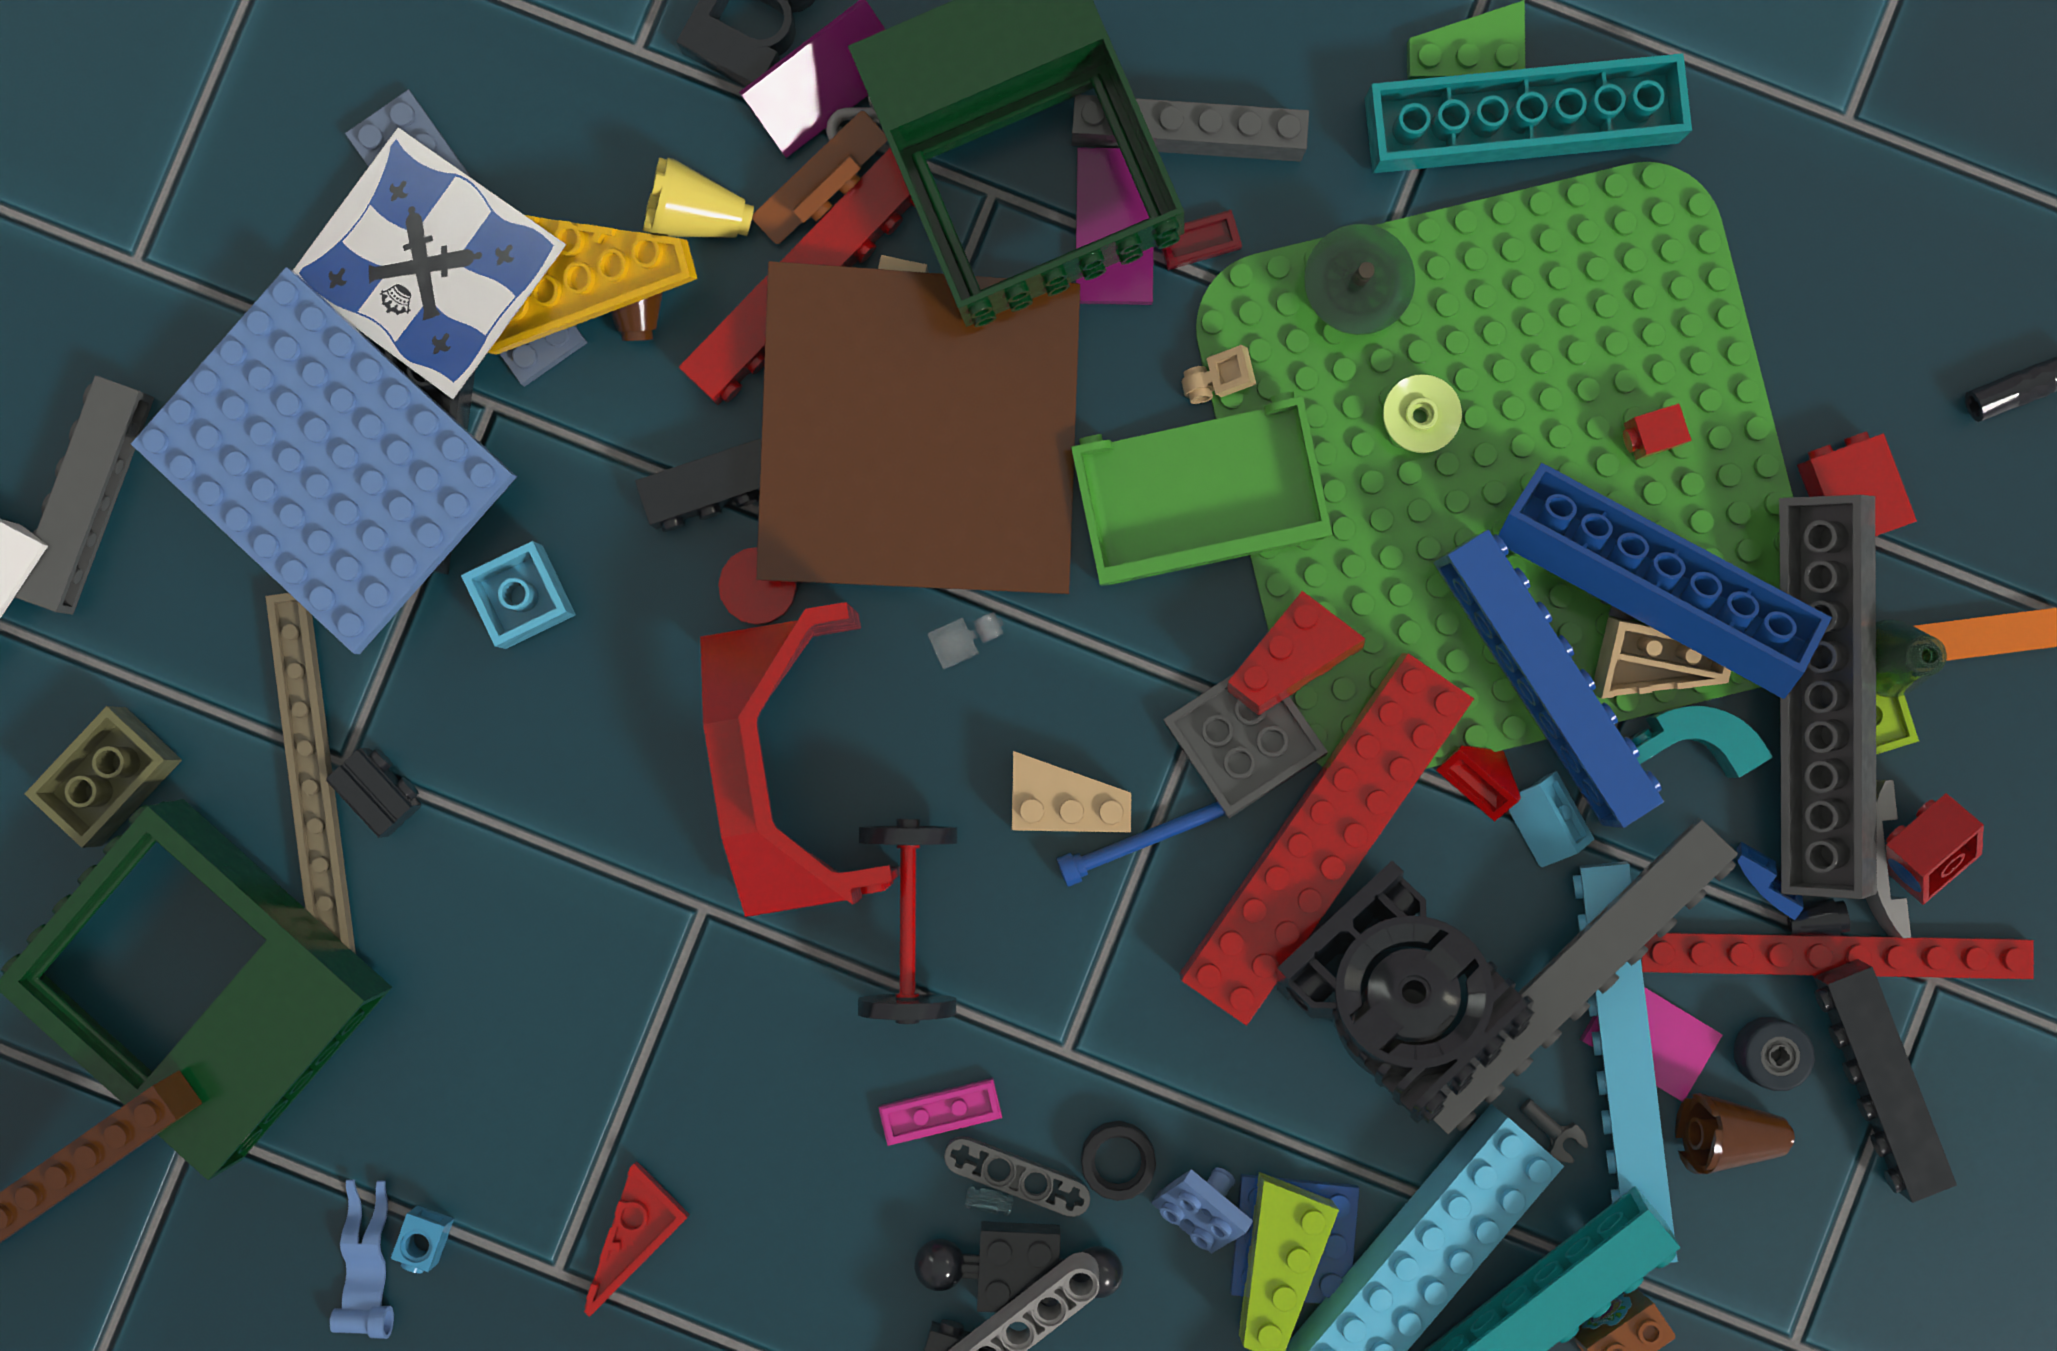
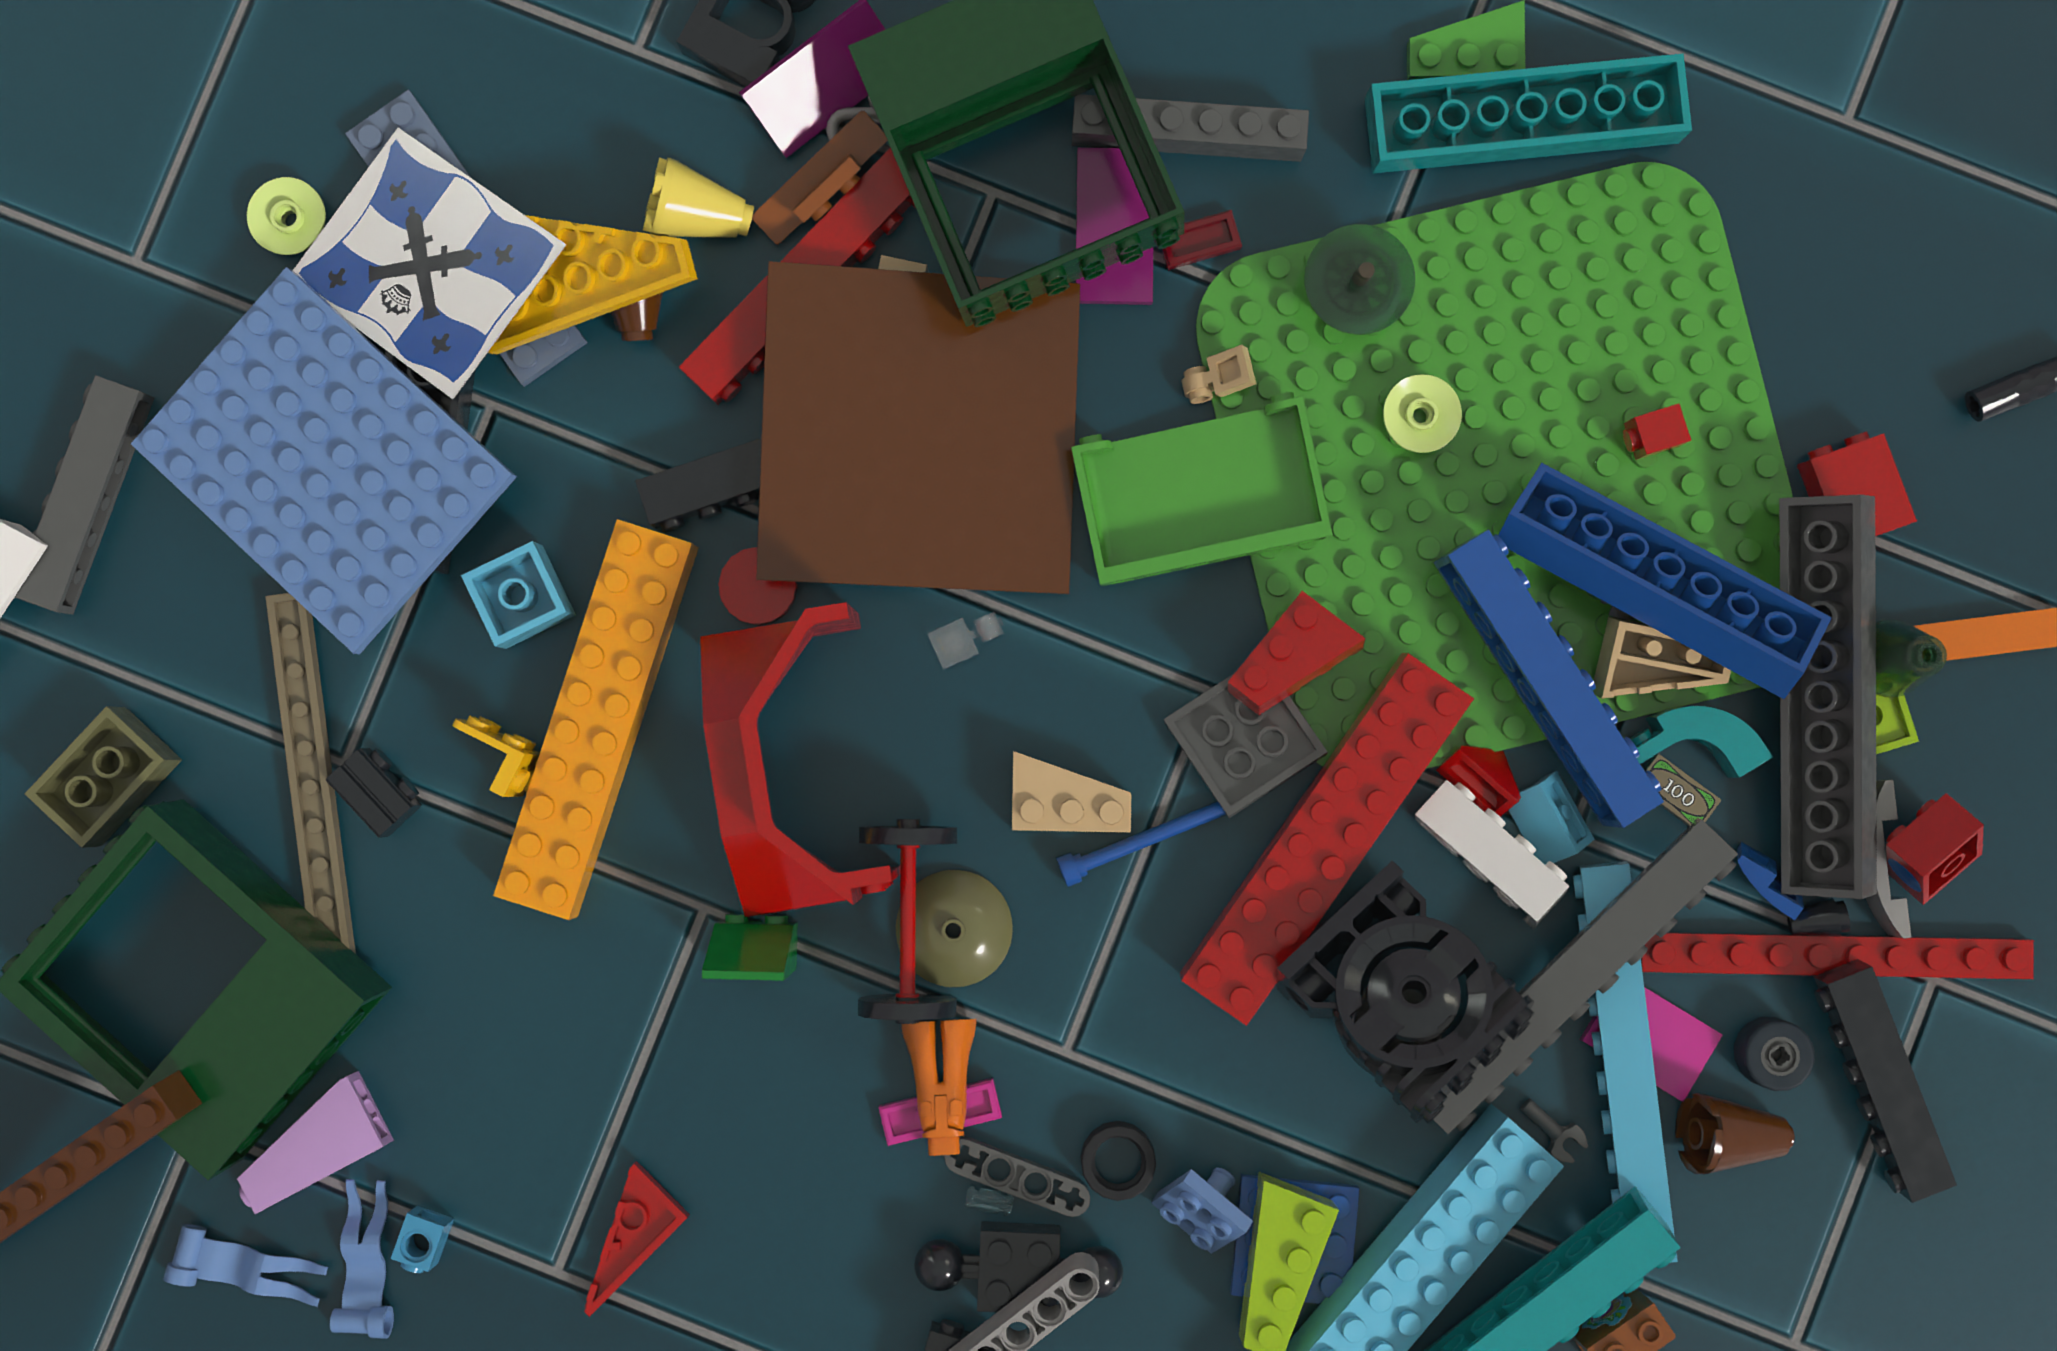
(235, 1265): none -> medium blue flag
(273, 204): none -> yellowish green dish
(323, 1140): none -> lavender slope
(519, 764): none -> yellow bracket
(596, 720): none -> light orange brick
(752, 949): none -> green slope
(945, 1102): none -> orange piece
(984, 925): none -> olive dish
(1492, 852): none -> white wedge
(1681, 793): none -> dark tan tile

